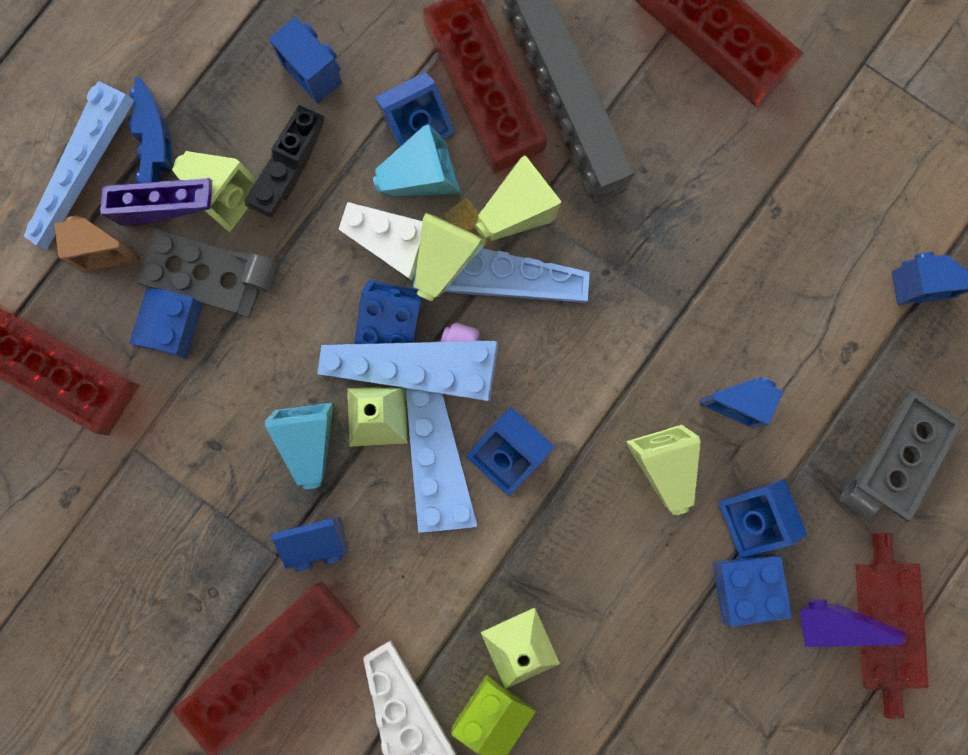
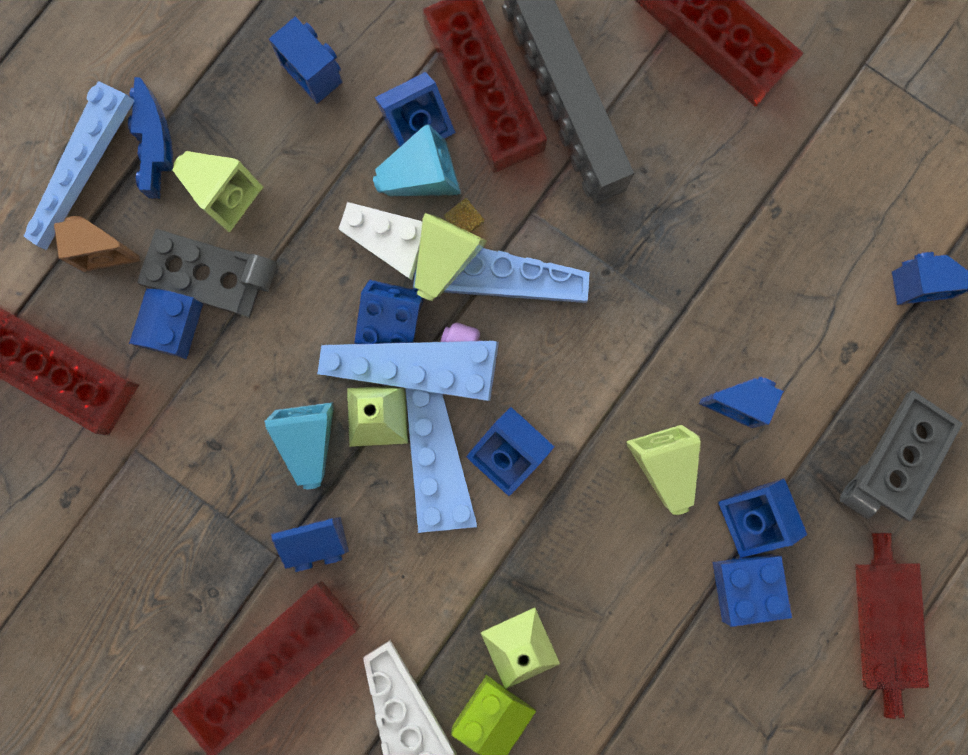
(155, 200): dark purple slope -> none
(287, 162): black slope -> none
(518, 204): yellowish green slope -> none
(838, 626): dark purple slope -> none

